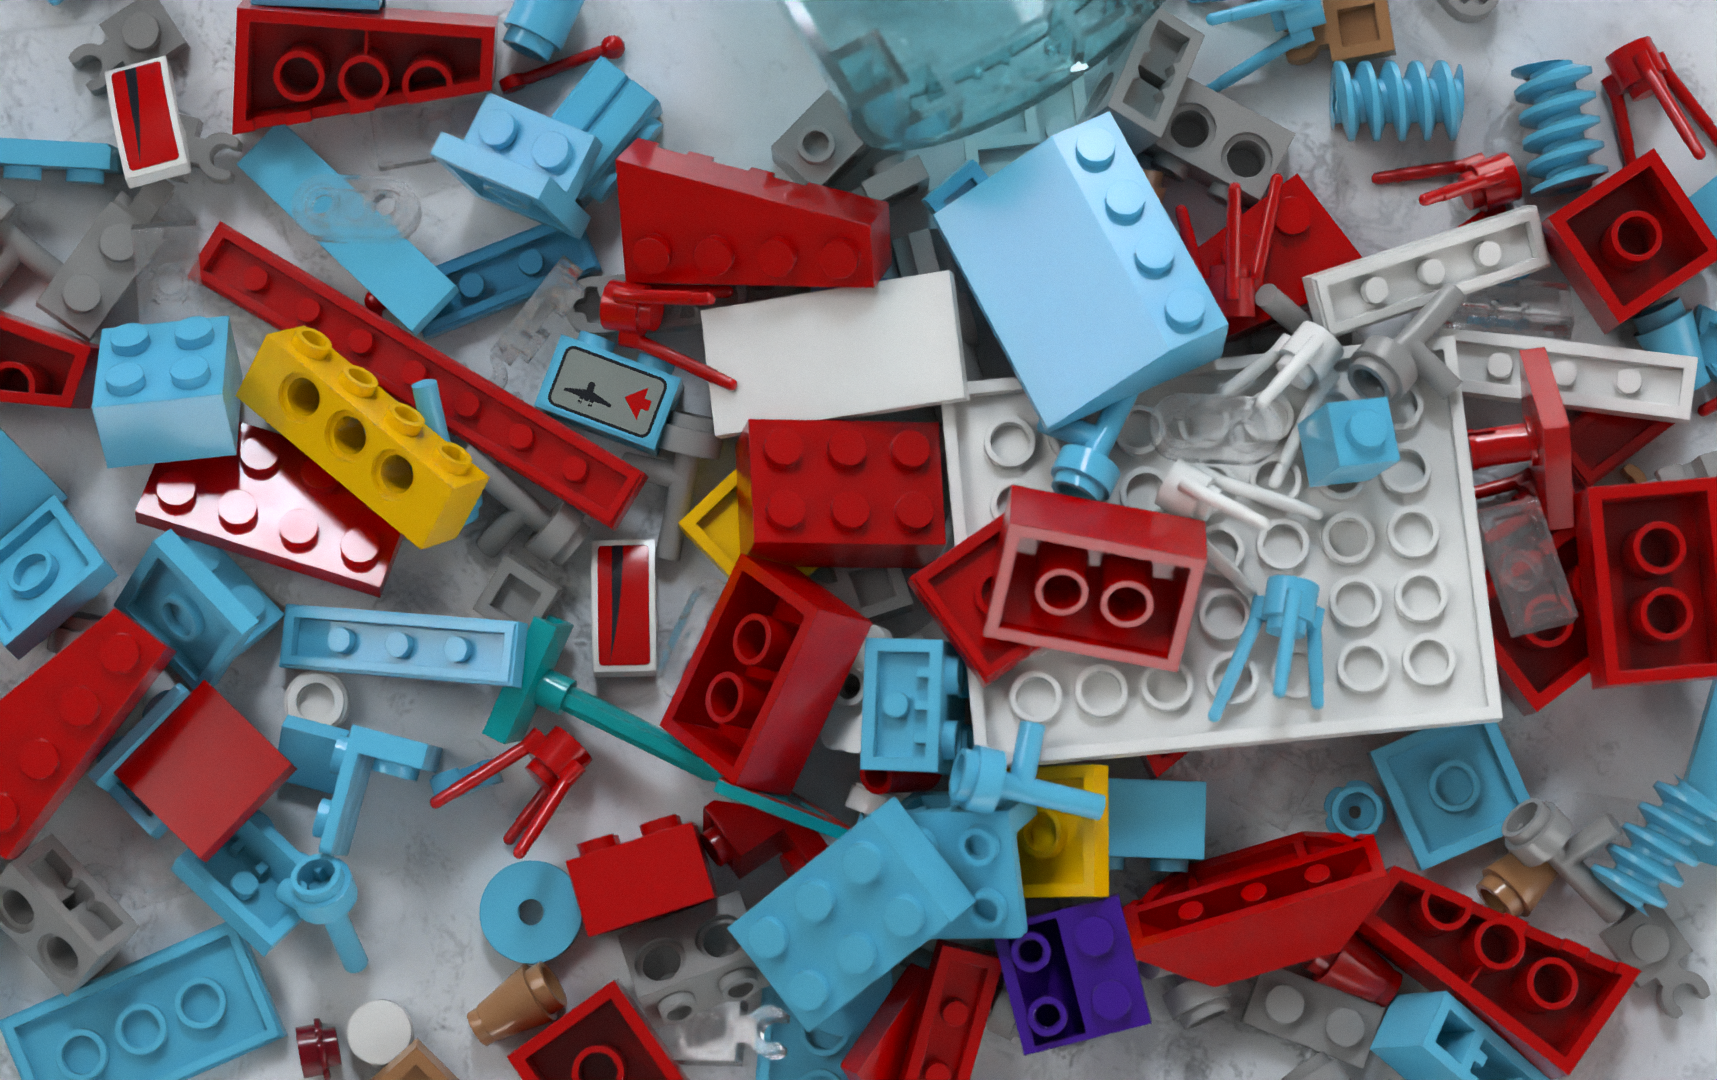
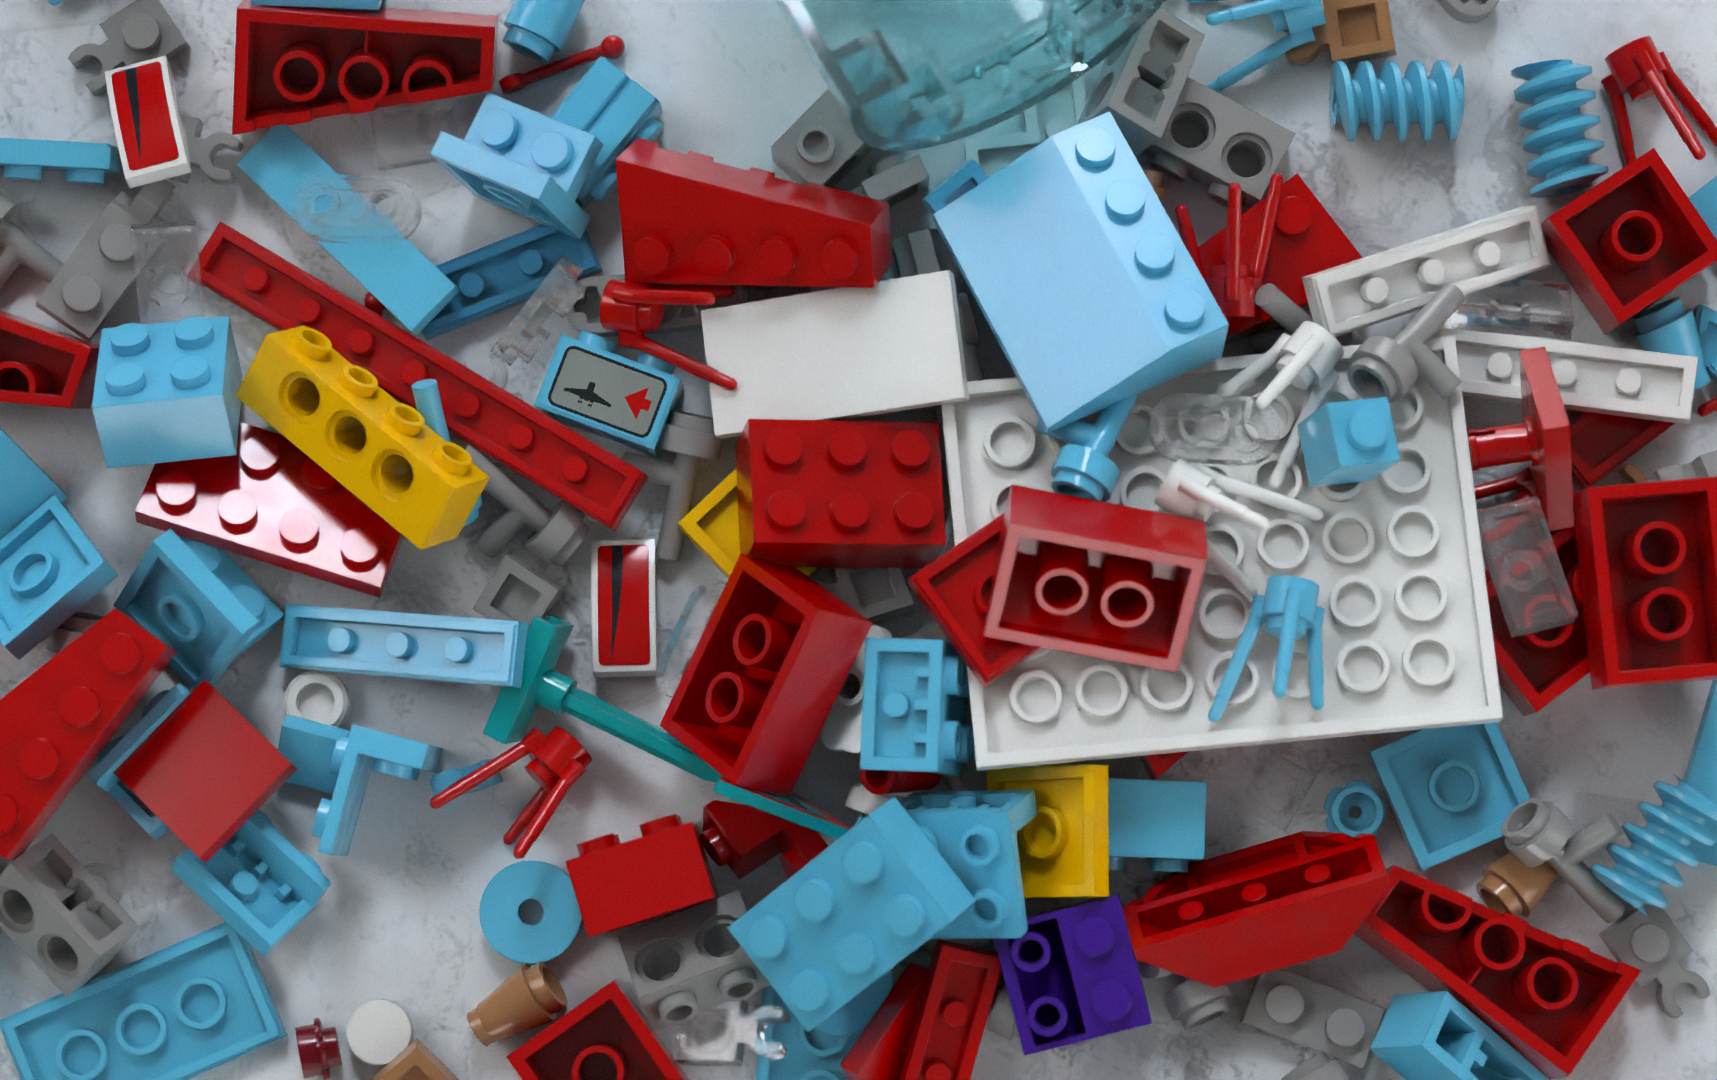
(324, 893): medium azure piece -> none
(981, 779): medium azure piece -> none
(1357, 972): red cone -> none
(1483, 183): red plant -> none

